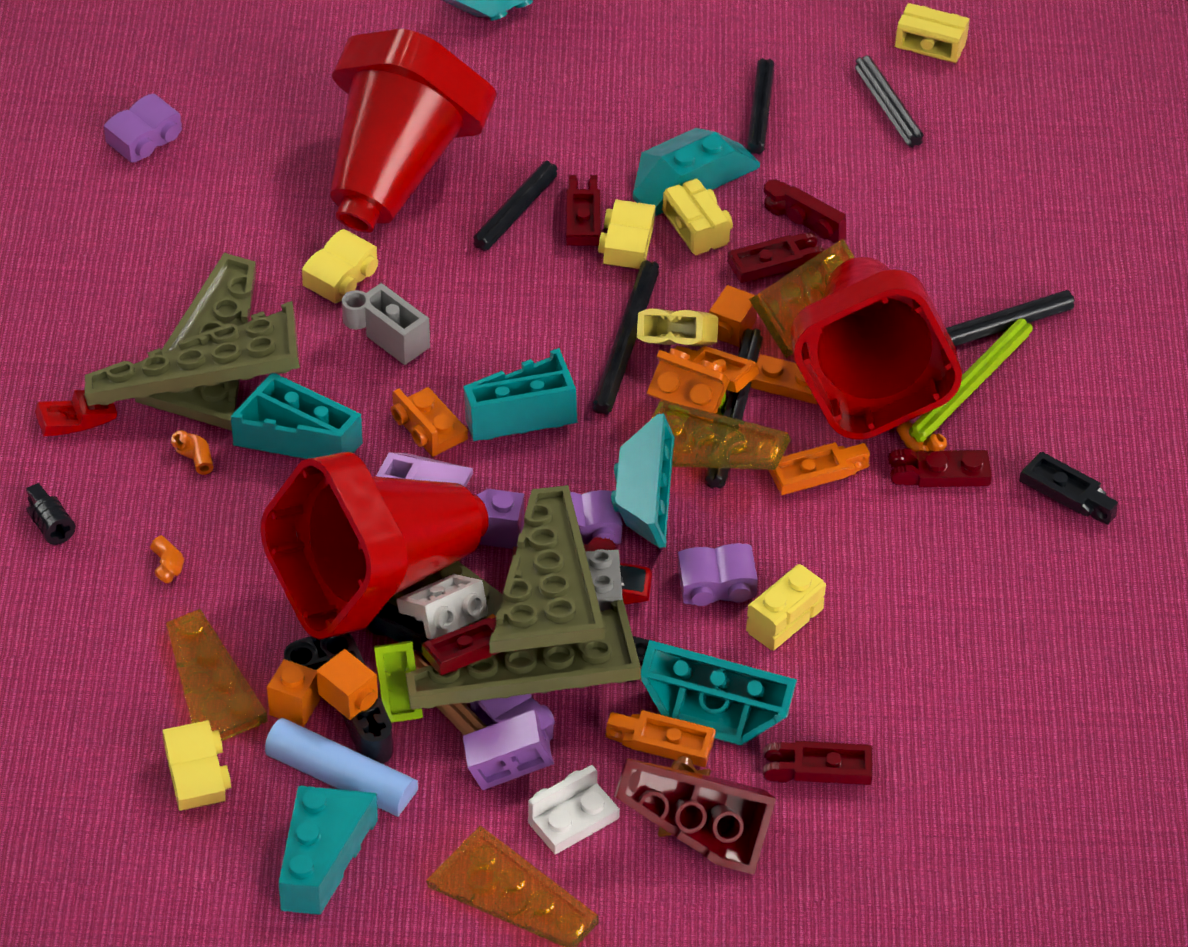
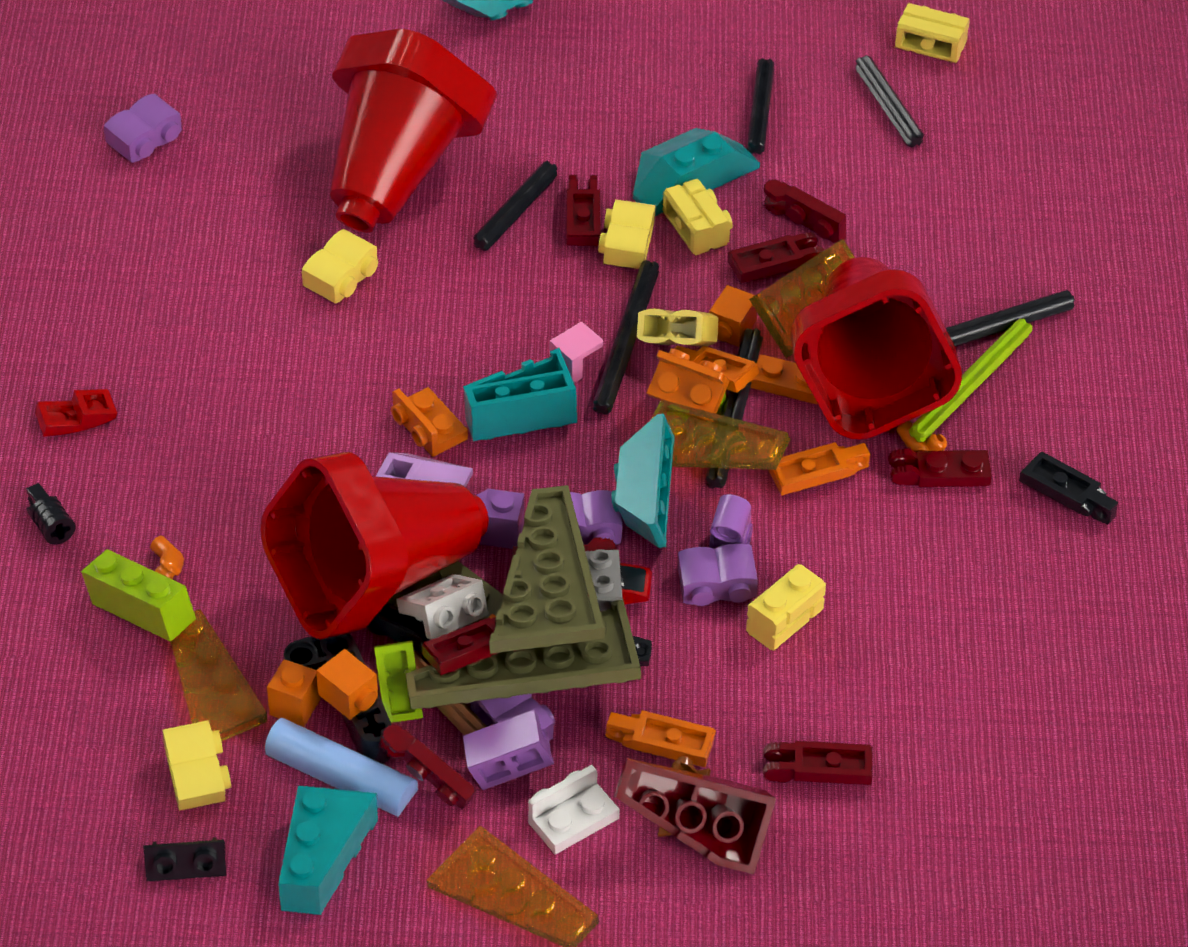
(138, 595): none -> lime brick
(185, 860): none -> black hinge
(193, 448): orange arm -> none
(205, 359): olive wing -> none
(221, 301): olive wing -> none
(295, 421): teal wedge -> none
(388, 321): light grey hinge -> none
(426, 765): none -> dark red hinge
(575, 345): none -> bright pink panel
(715, 692): teal wedge -> none
(731, 522): none -> medium lavender piece

